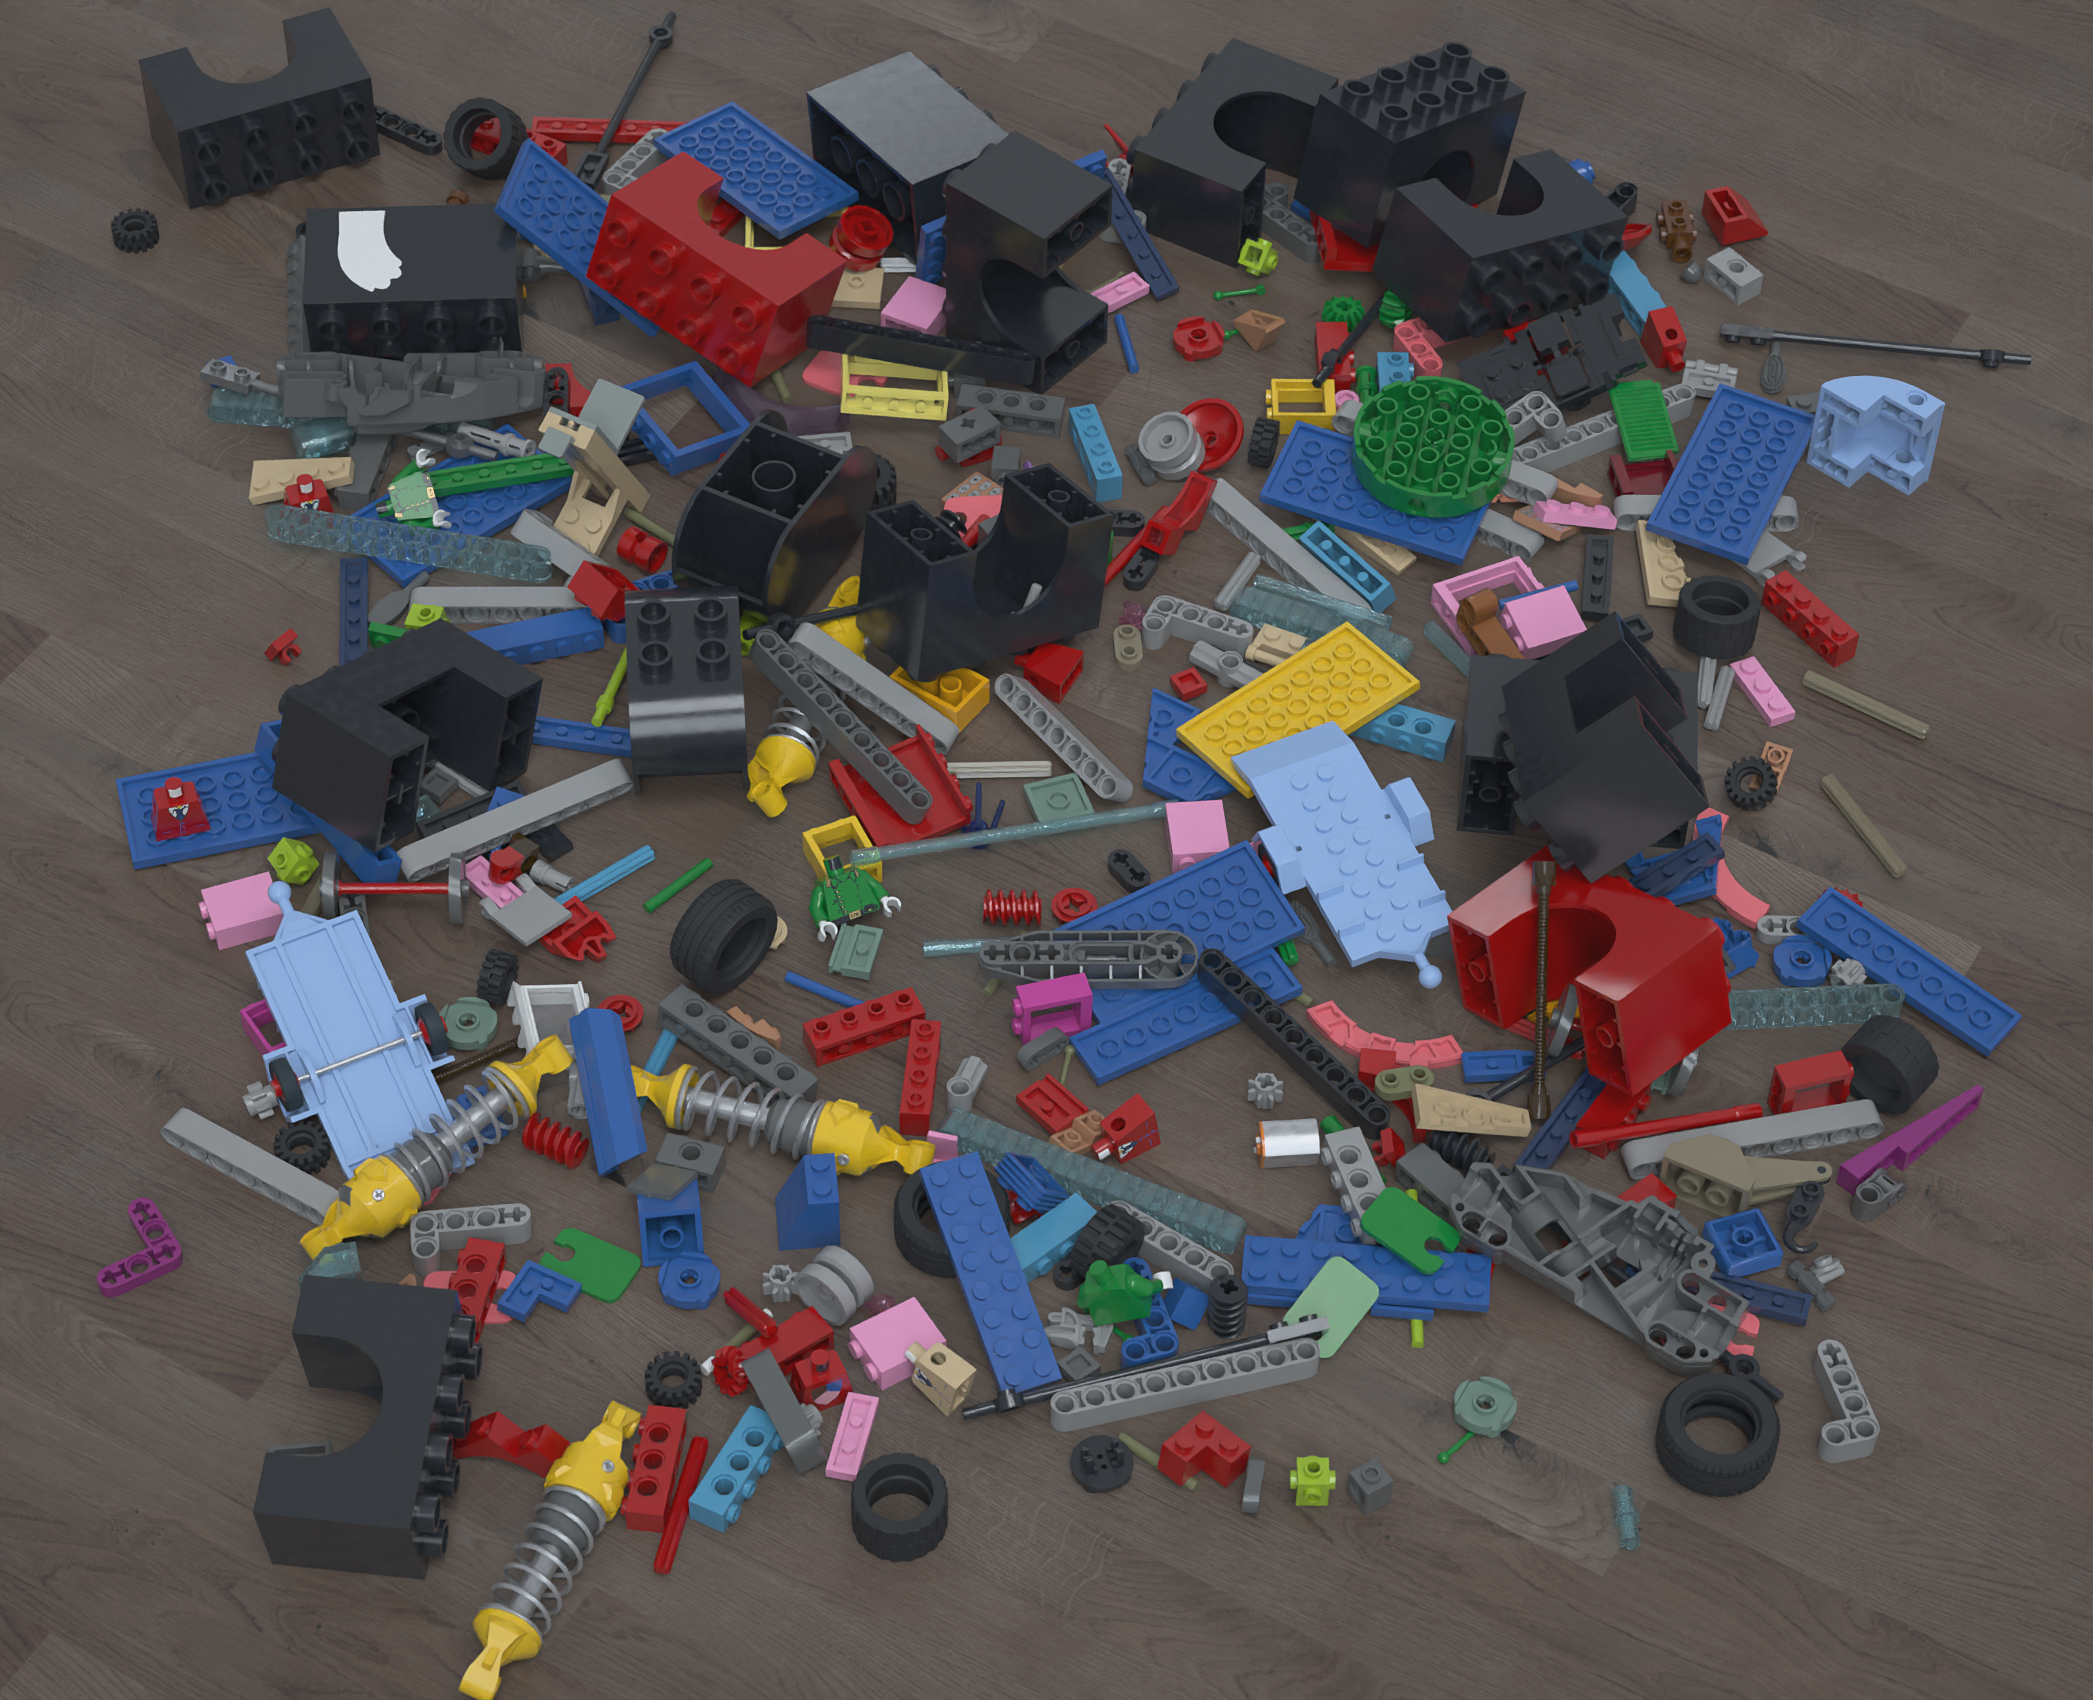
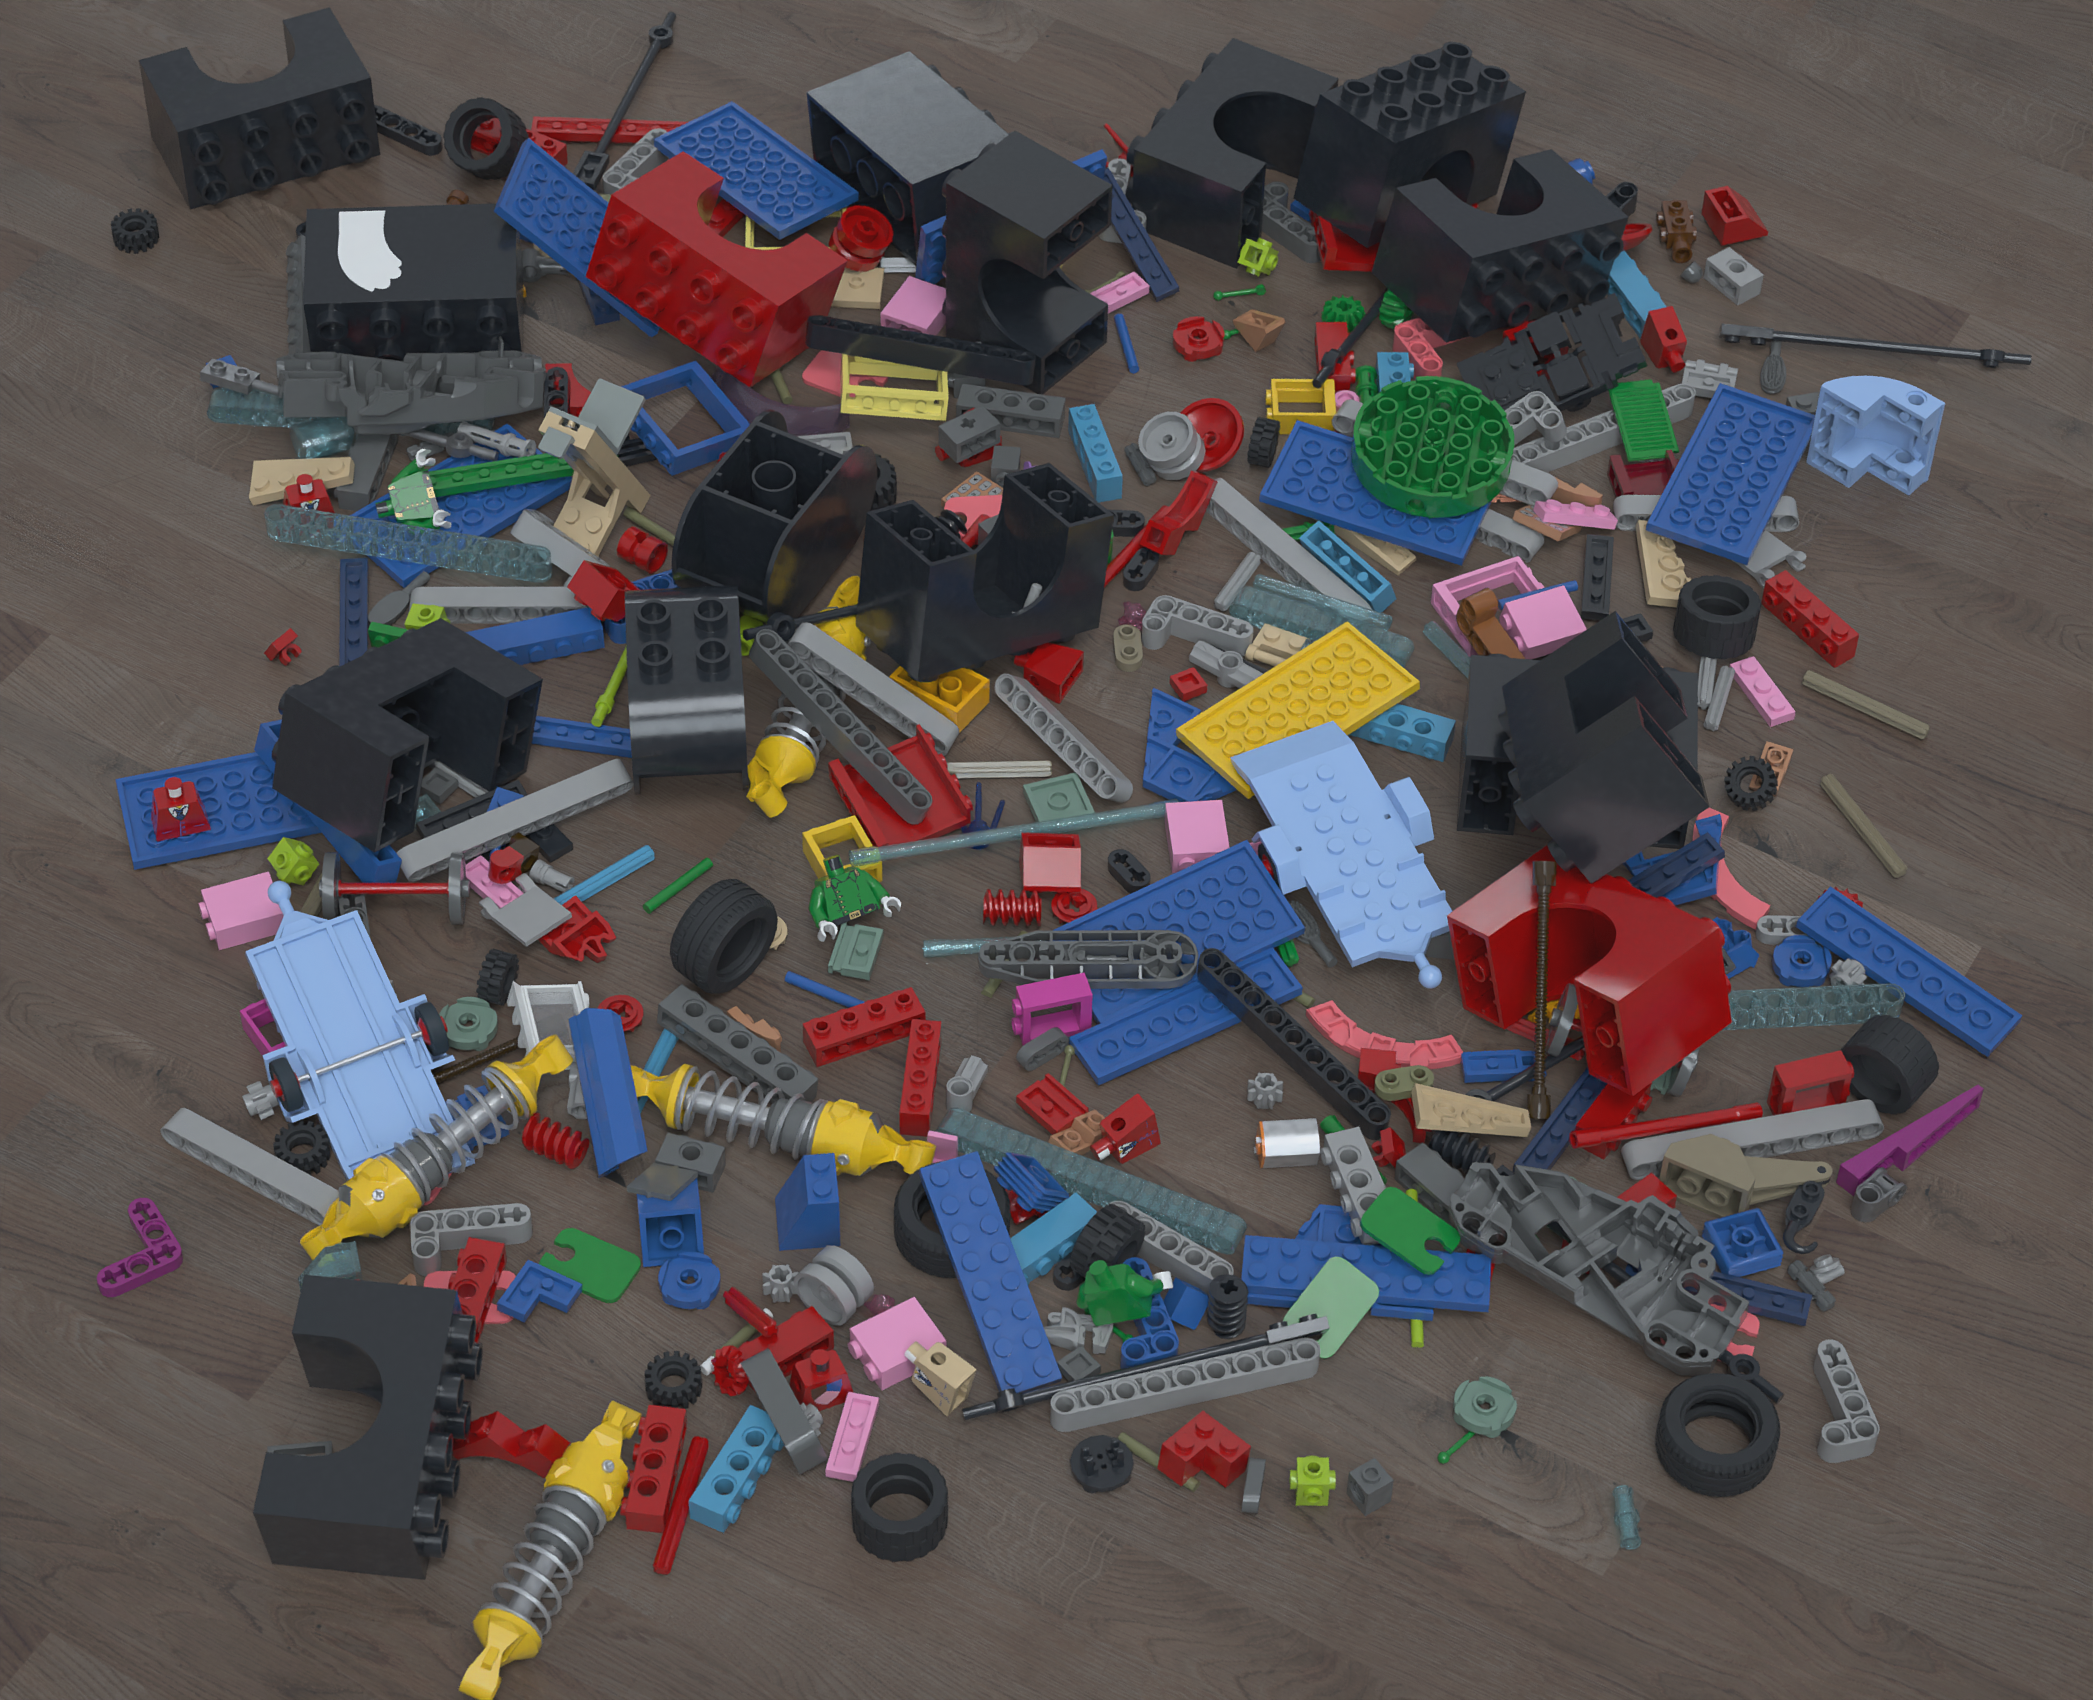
(1050, 862): none -> slope

